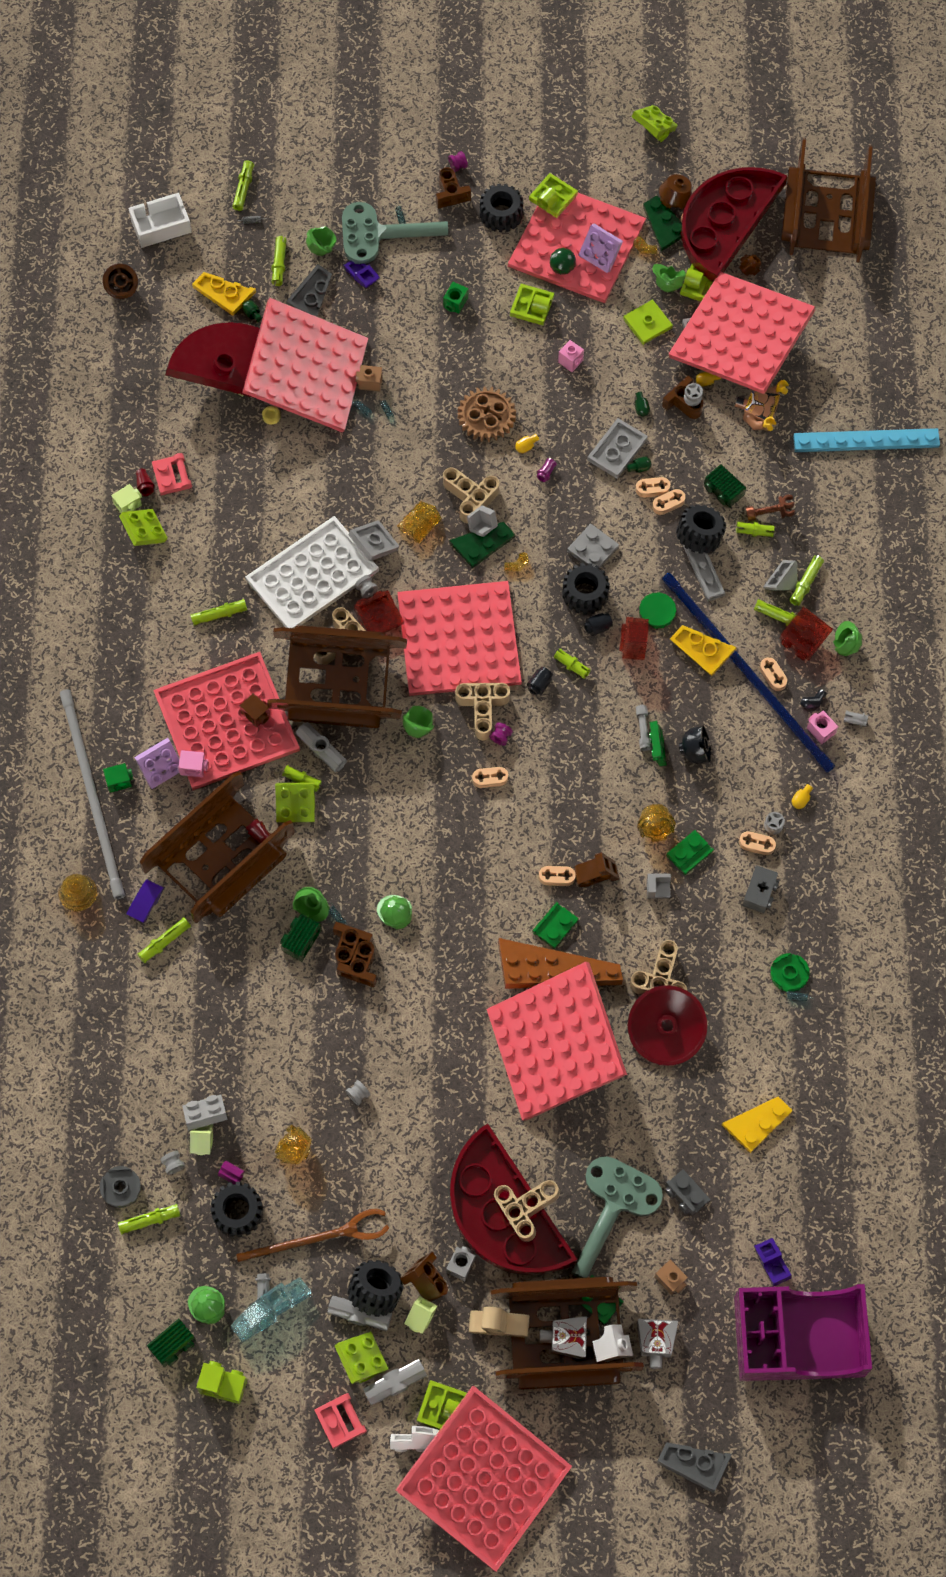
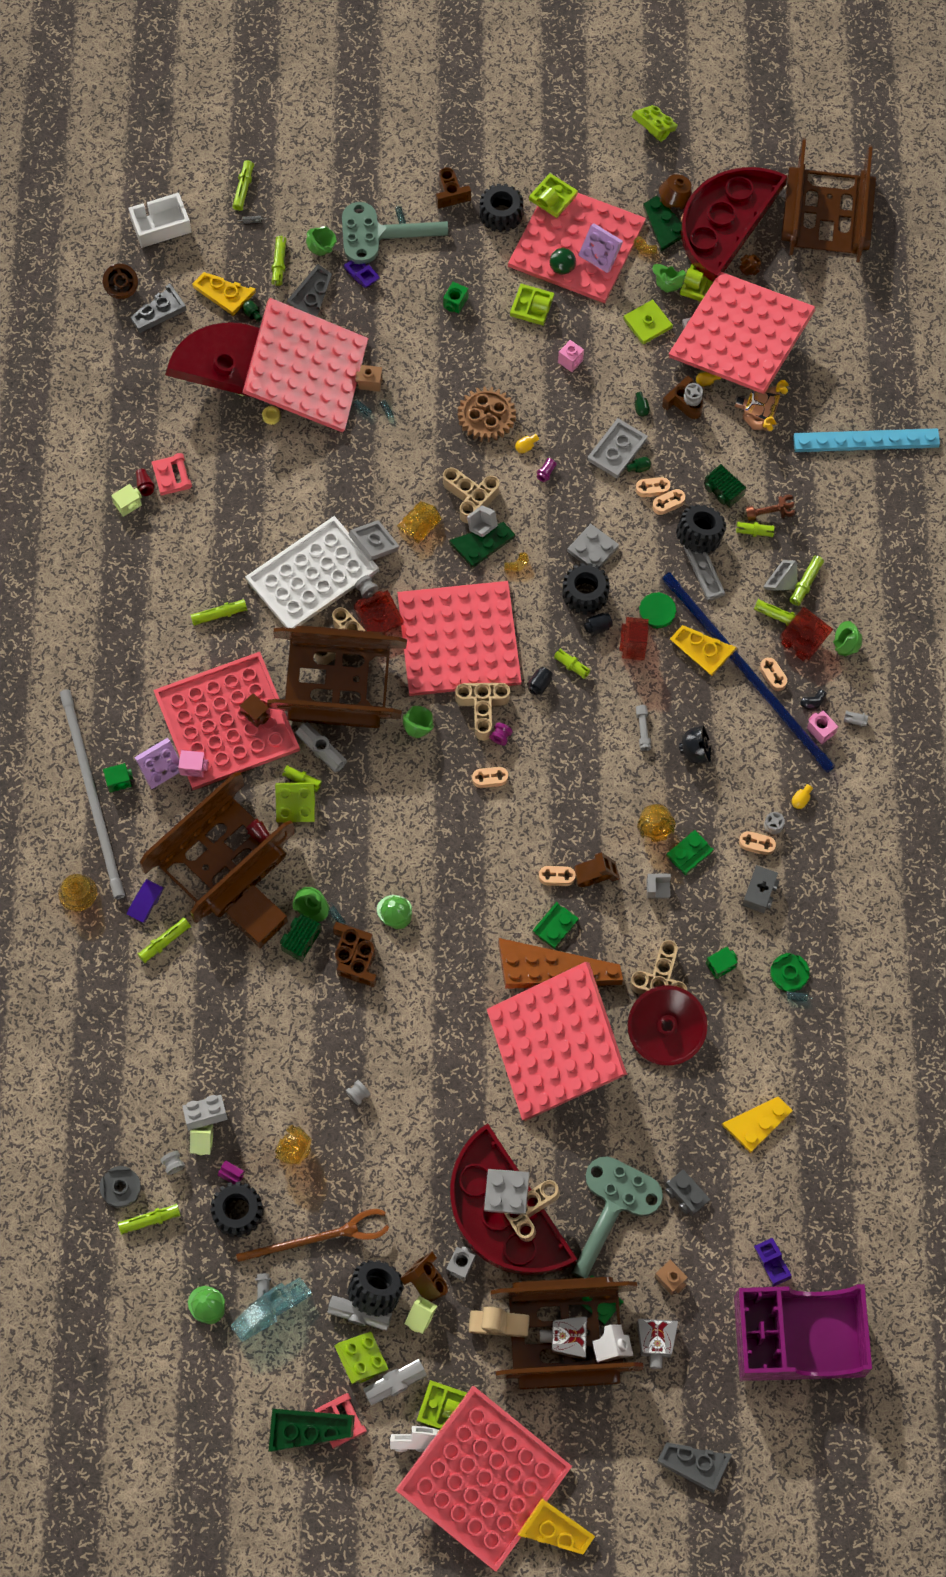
(143, 527): lime plate -> none
(159, 310): none -> dark grey wing
(172, 1343): dark green brick -> none
(221, 1384): lime brick -> none
(256, 916): none -> reddish brown brick
(304, 1428): none -> dark green wing
(458, 161): magenta wheel -> none
(507, 1191): none -> light grey plate
(555, 1528): none -> yellow wing
(657, 741): green plate -> none
(722, 962): none -> green brick

